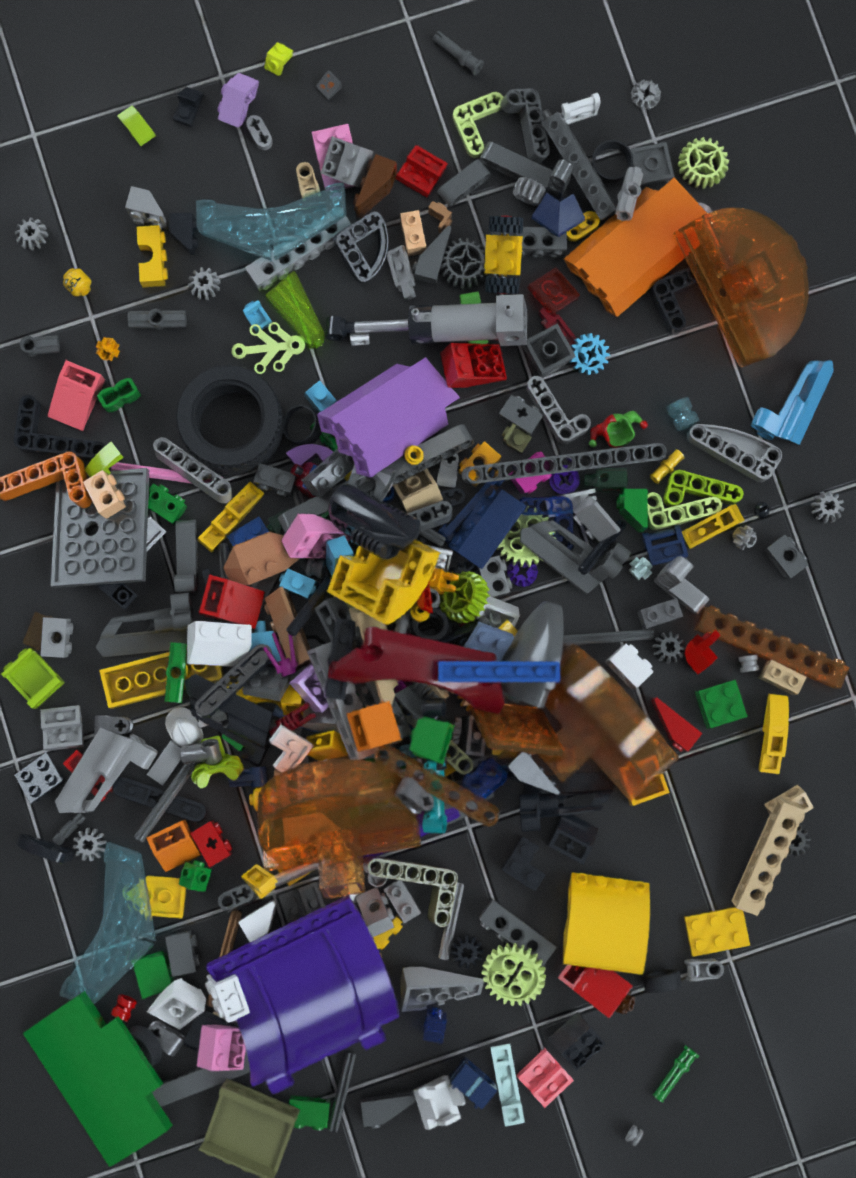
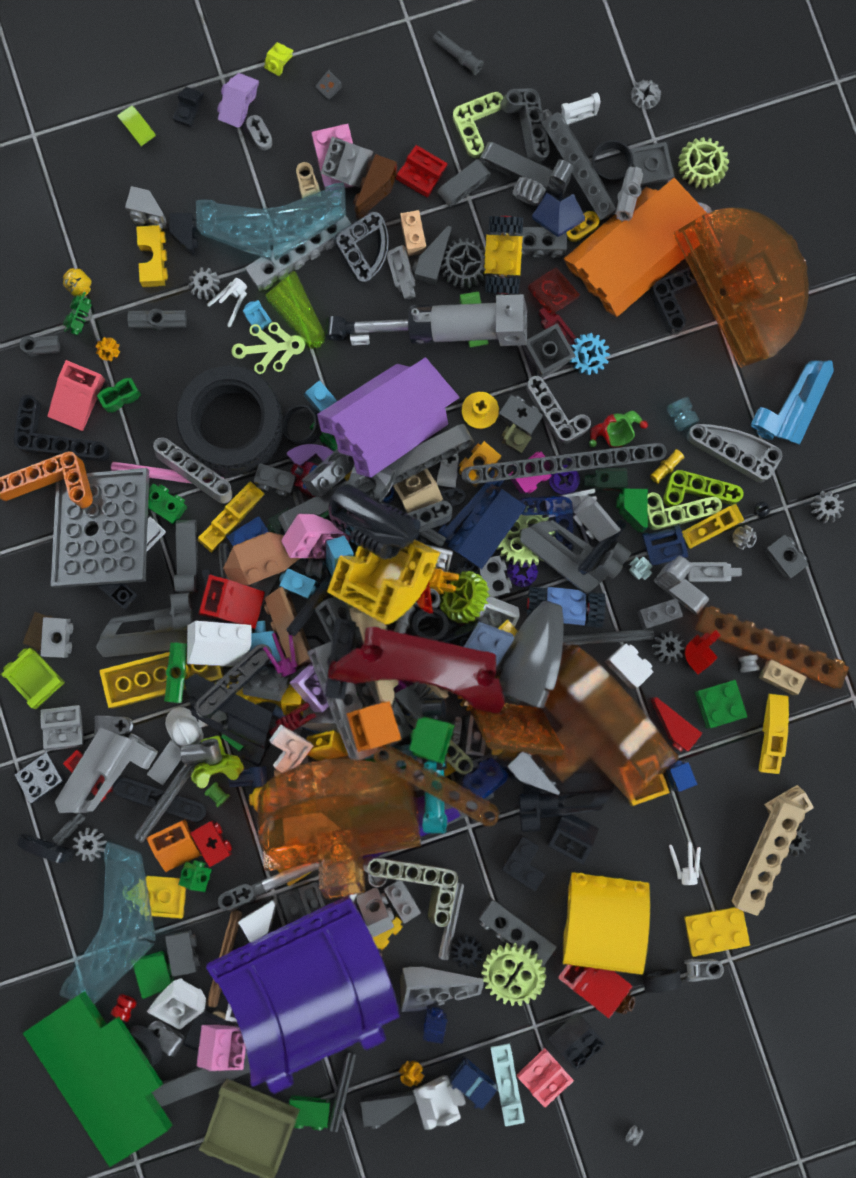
(26, 229): light grey gear -> none
(77, 304): none -> green hinge
(102, 495): light nougat brick -> none
(104, 460): lime slope -> none
(217, 794): none -> bright green bush
(227, 997): white bracket -> none
(235, 288): none -> white plant
(260, 880): yellow slope -> none
(411, 1073): none -> light orange gear
(413, 449): yellow plate -> none
(414, 796): flat silver piece -> none
(419, 617): yellow plate -> none
(440, 212): medium nougat bracket -> none
(472, 364): red slope -> none
(480, 410): none -> yellow piece
(498, 672): blue plate -> none
(573, 605): none -> plate
(660, 1093): green pin -> none
(680, 776): none -> blue brick
(690, 873): none -> white plant
(712, 572): none -> light grey hinge

